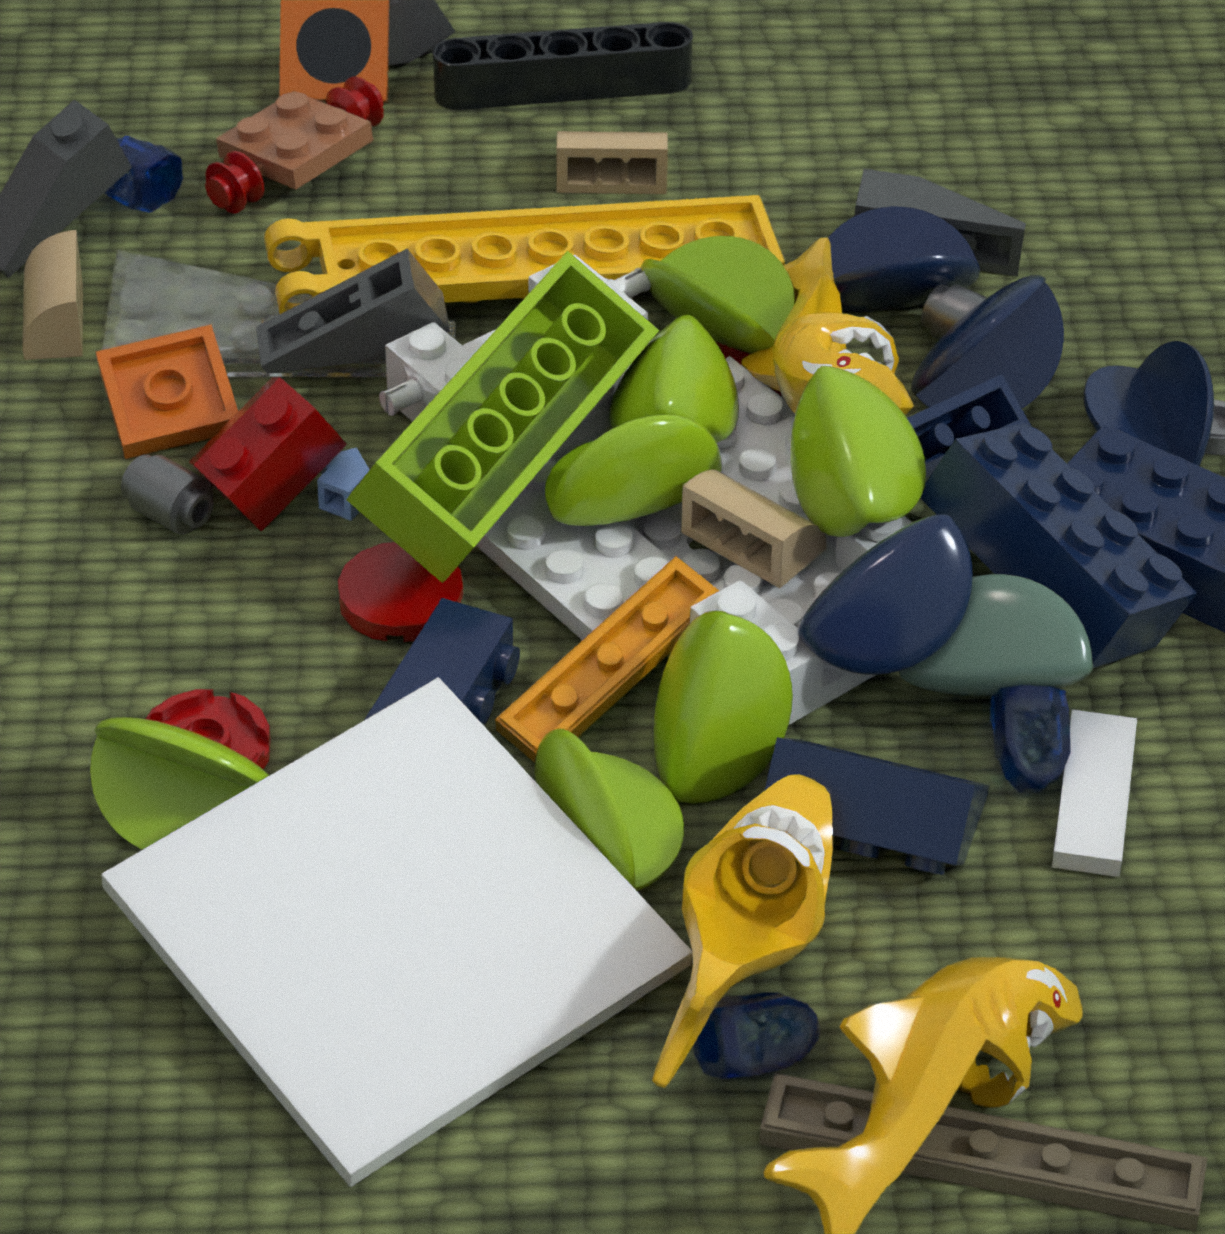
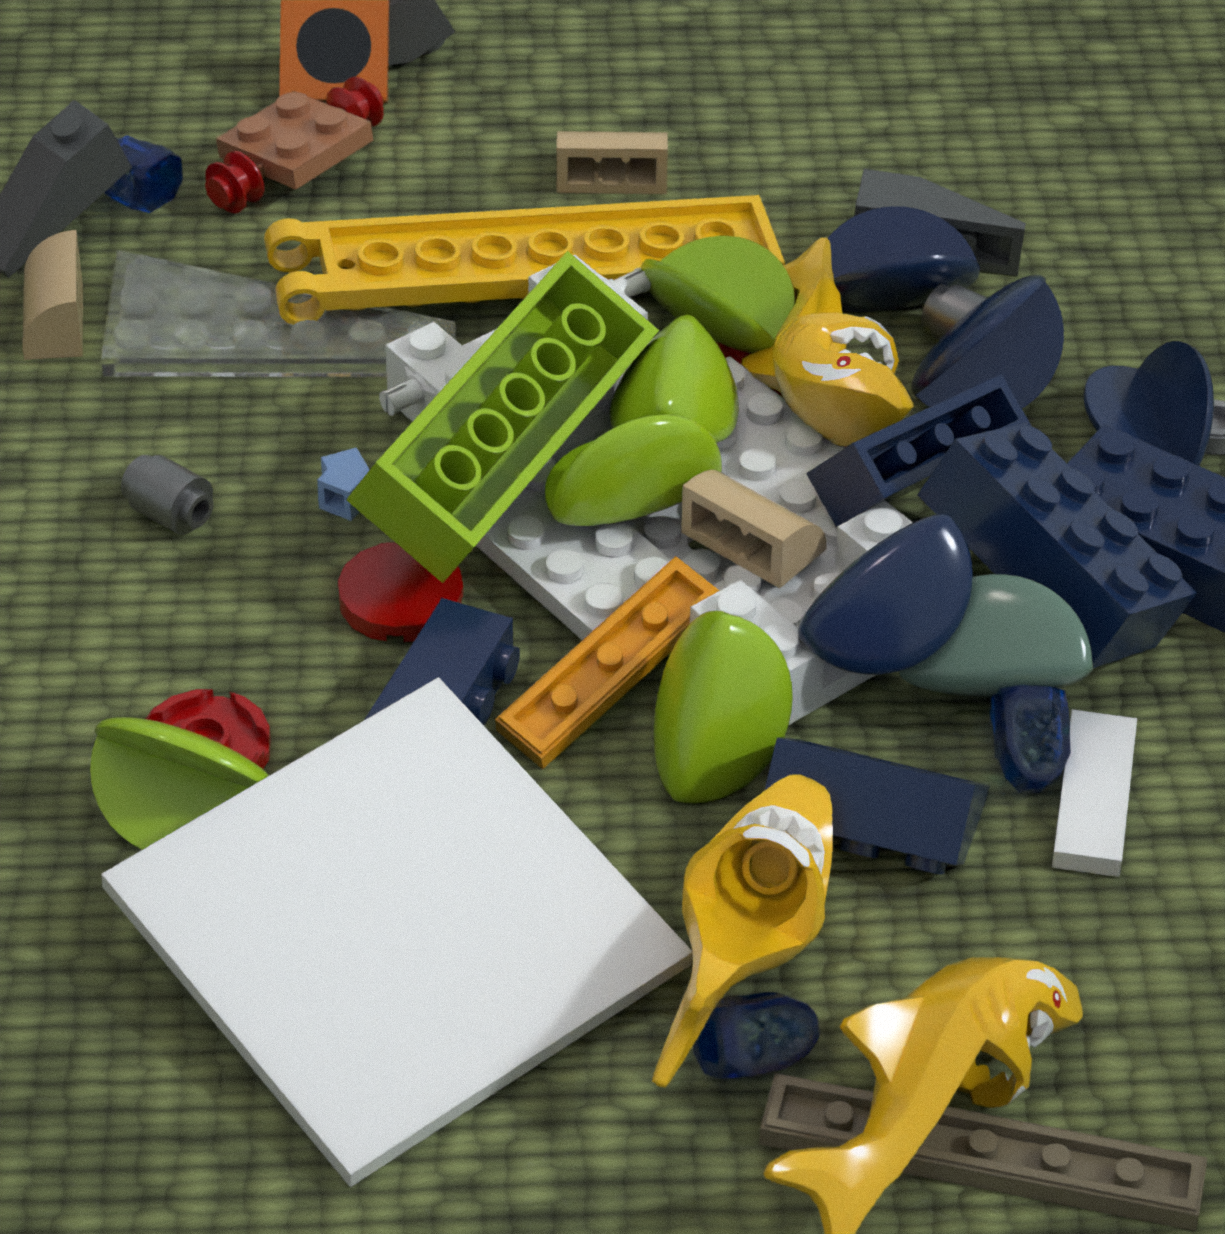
(167, 390): orange tile -> none
(268, 452): red slope -> none
(353, 318): dark grey slope -> none
(562, 65): black beam -> none
(614, 805): lime piece -> none
(853, 454): lime piece -> none

